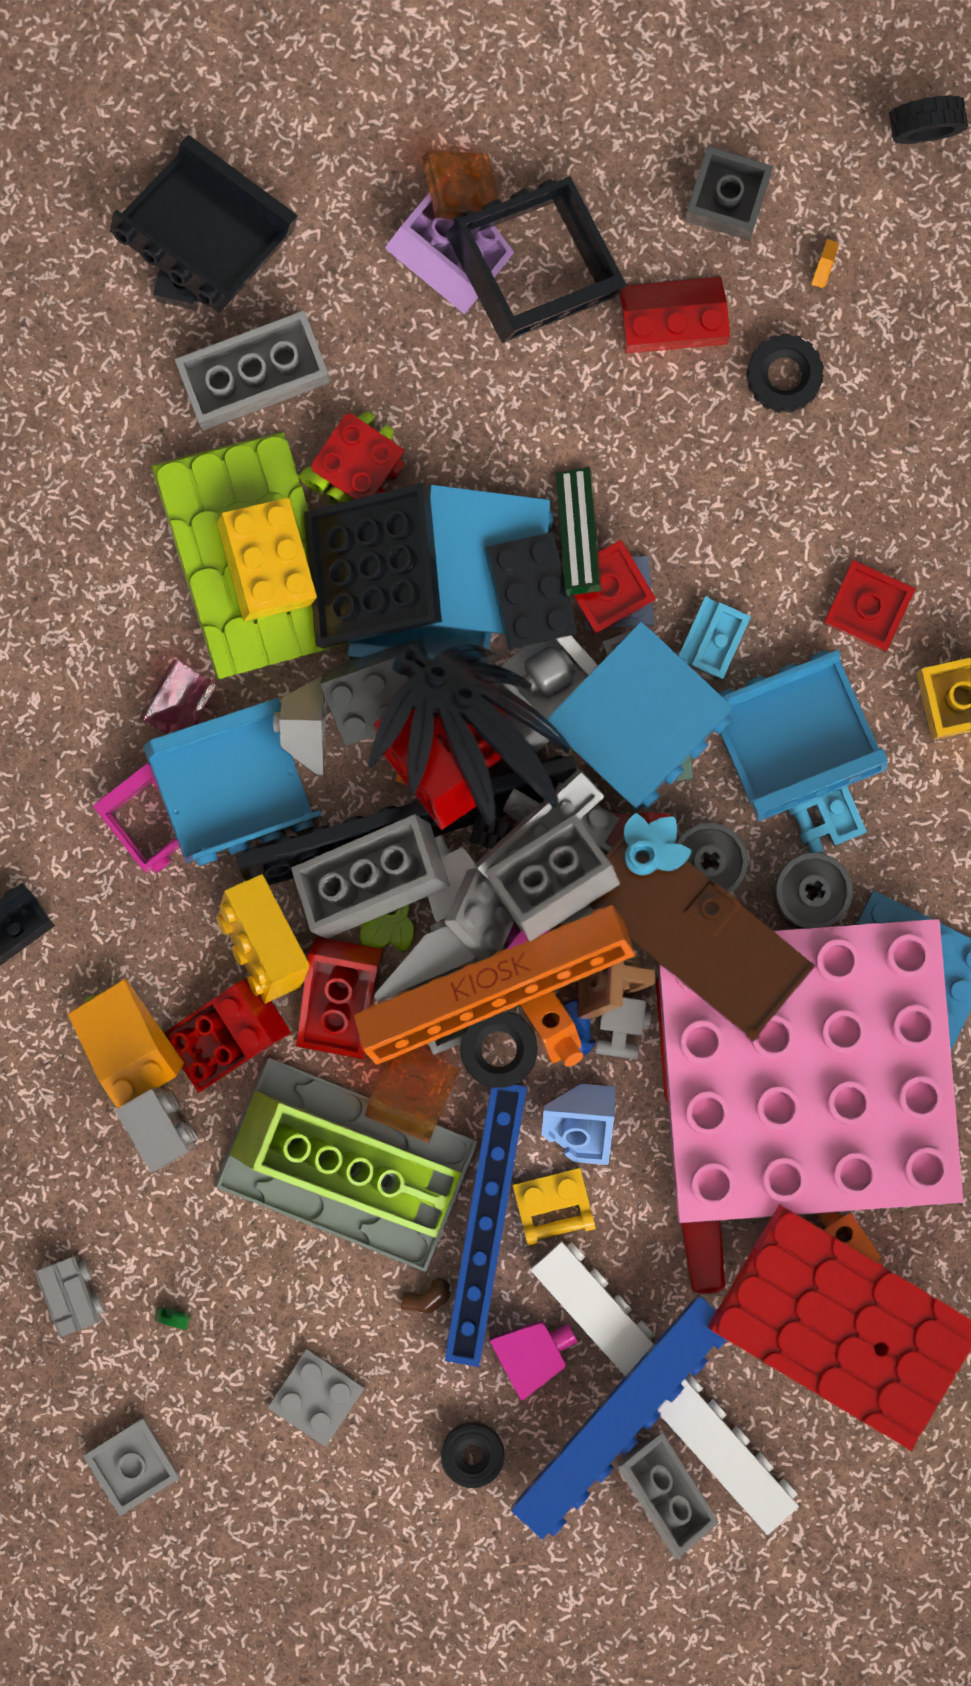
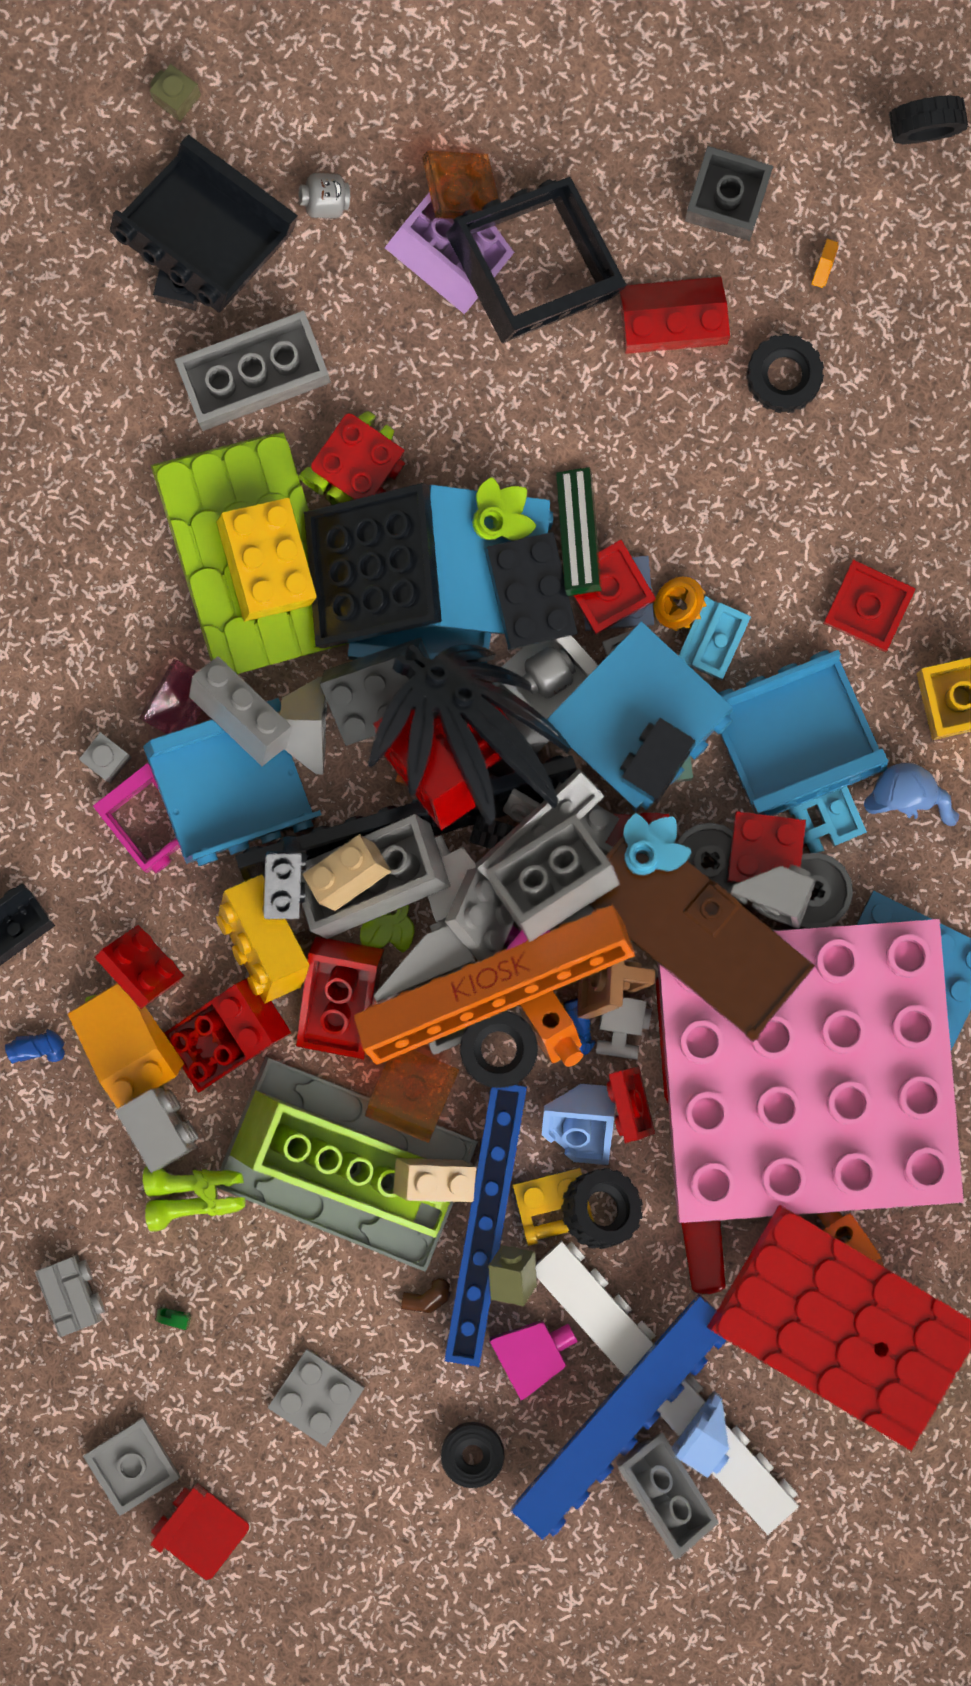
(33, 1047): none -> blue arm
(105, 758): none -> light grey brick
(139, 966): none -> red plate
(174, 92): none -> olive brick
(200, 1531): none -> red bracket
(203, 1183): none -> lime piece
(240, 711): none -> light grey brick
(283, 881): none -> bracket
(325, 195): none -> light grey head
(346, 873): none -> tan brick
(434, 1180): none -> tan brick
(504, 509): none -> lime plate
(512, 1275): none -> olive brick
(626, 1200): none -> black tyre
(633, 1110): none -> red plate
(657, 759): none -> black brick
(686, 590): none -> light orange gear
(705, 1439): none -> light blue slope
(764, 844): none -> red plate
(778, 894): none -> light grey slope
(907, 789): none -> medium blue piece

